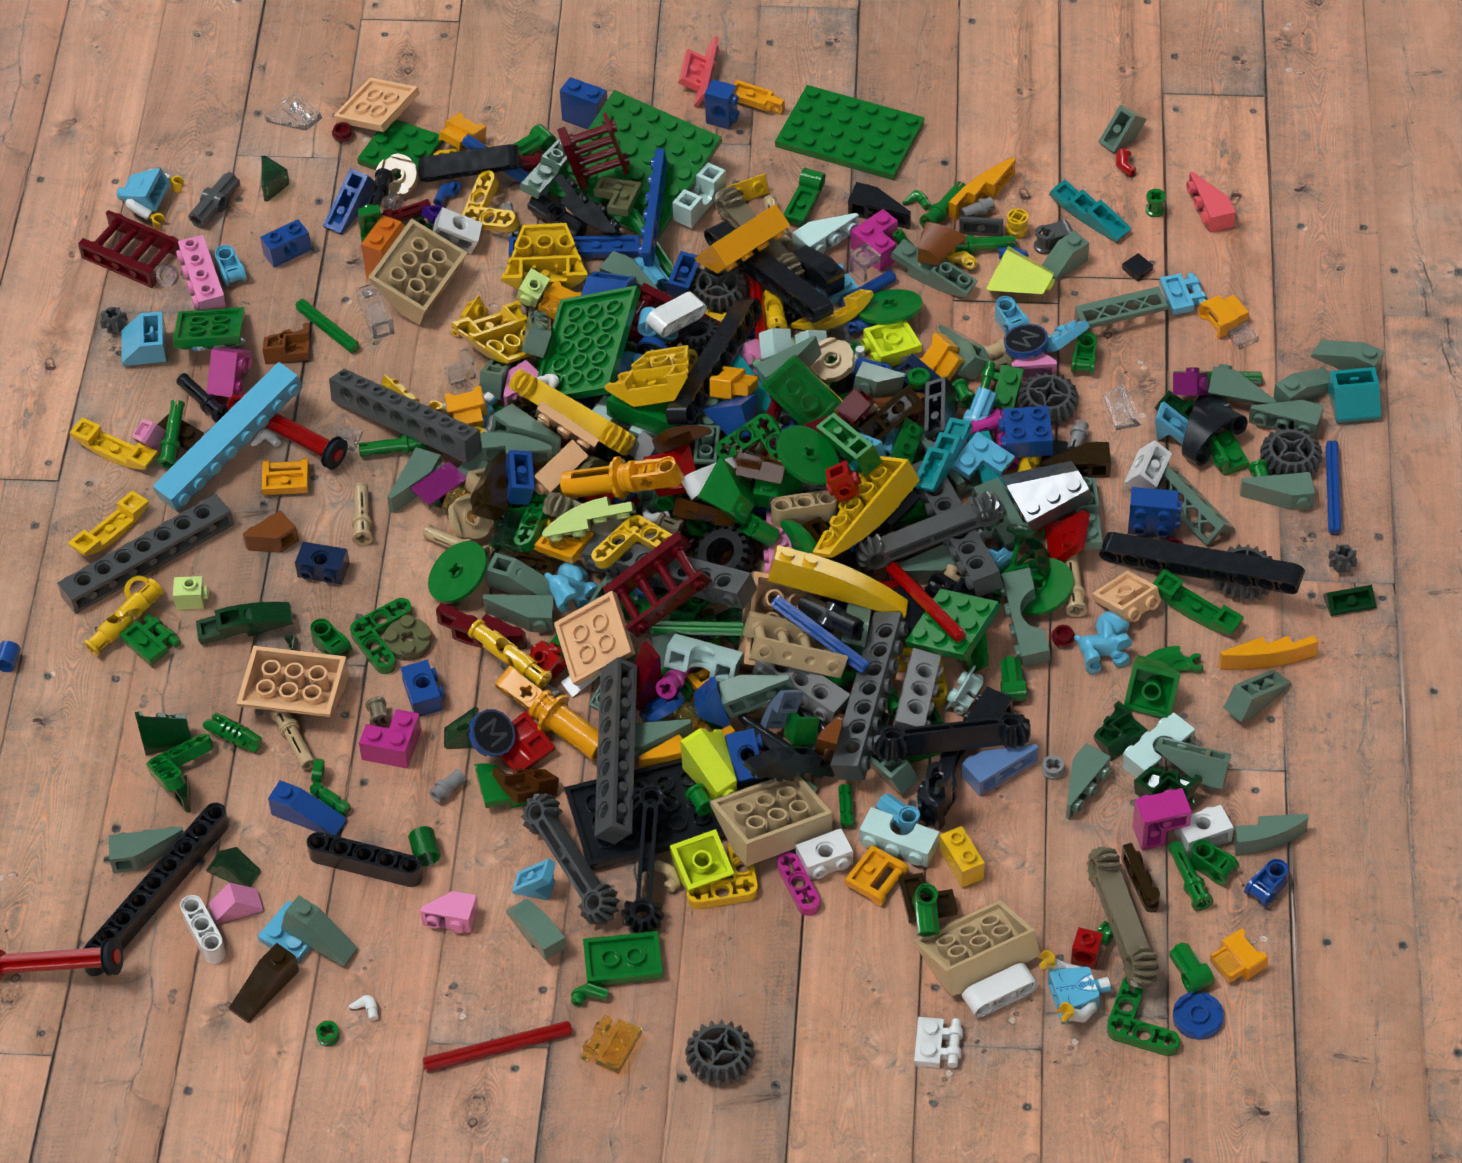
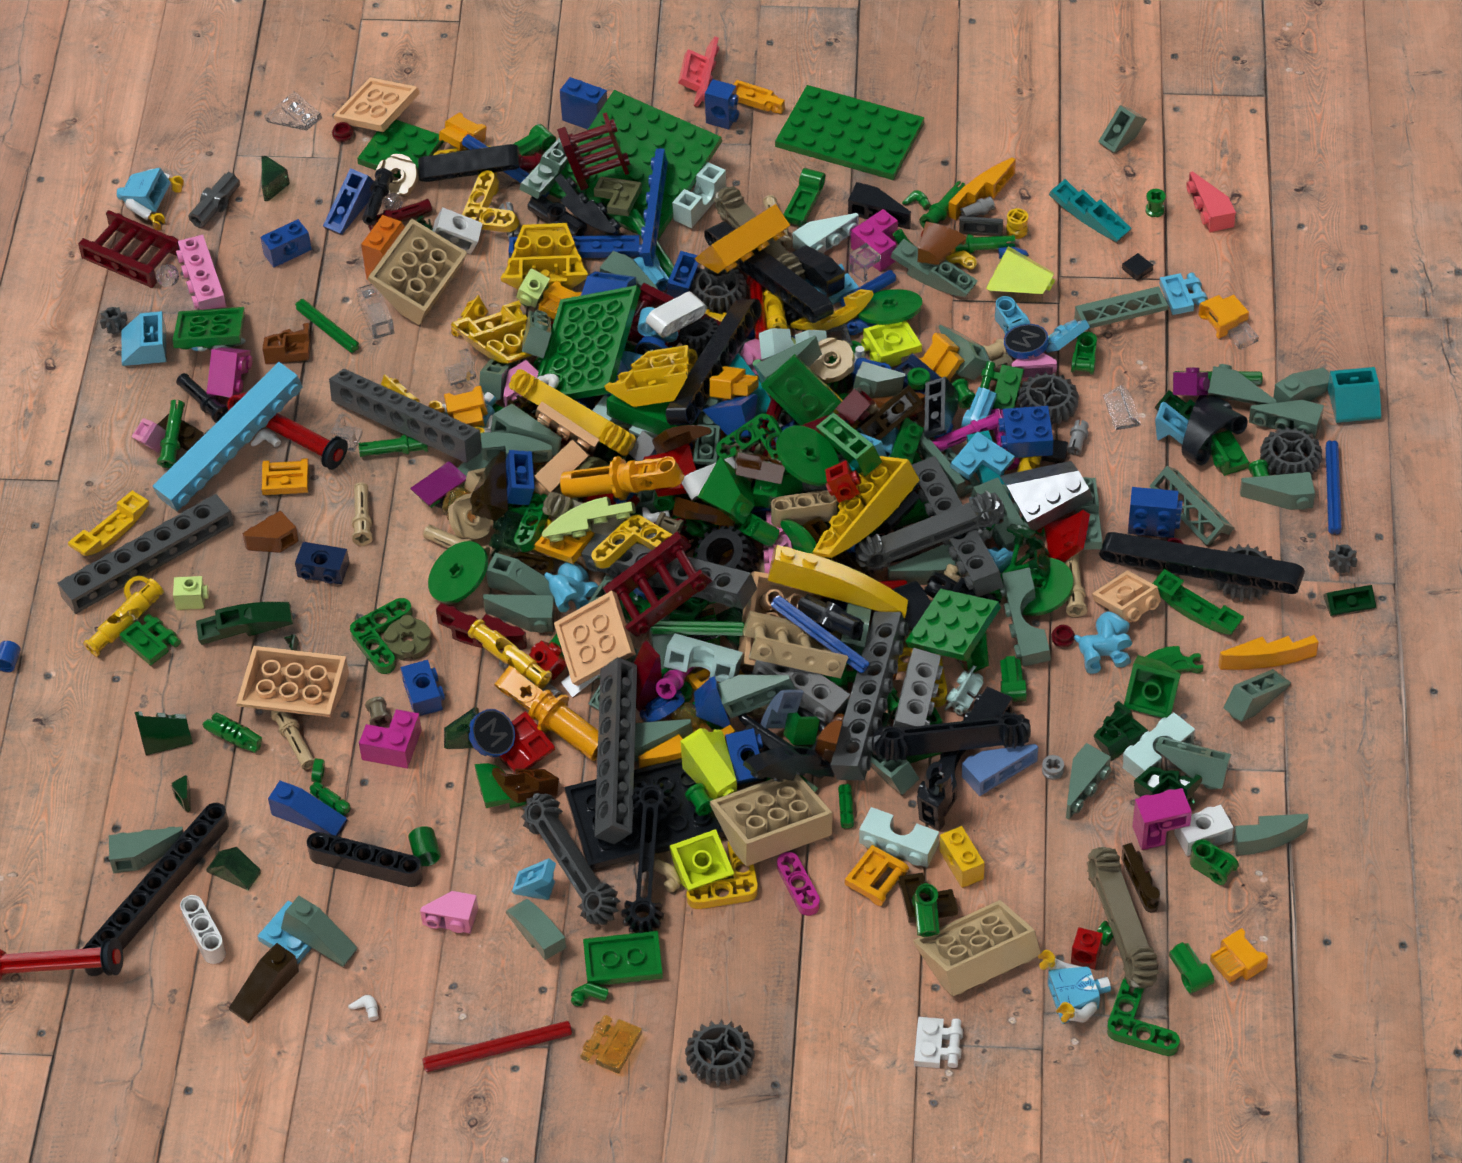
(110, 447): yellow slope -> none
(165, 765): green beam -> none
(229, 265): medium azure piece -> none
(234, 903): bright pink slope -> none
(328, 1040): green bush -> none
(331, 641): green piece -> none
(367, 218): green plate -> none
(417, 468): sand green slope -> none
(431, 212): dark purple plate -> none
(444, 787): light grey pin -> none
(446, 191): blue arm -> none
(752, 187): yellow hinge -> none
(830, 844): white brick -> none
(901, 812): medium azure piece -> none
(926, 602): red axle -> none
(943, 454): teal slope -> none
(1000, 990): white beam -> none
(1051, 235): dark grey piece -> none
(1067, 255): sand green slope -> none
(1090, 459): dark brown slope -> none
(1122, 163): red arm -> none
(1148, 466): white brick -> none
(1193, 883): green pin -> none
(1198, 1015): blue tile -> none
(1265, 885): blue piece -> none
(1348, 355): sand green slope -> none

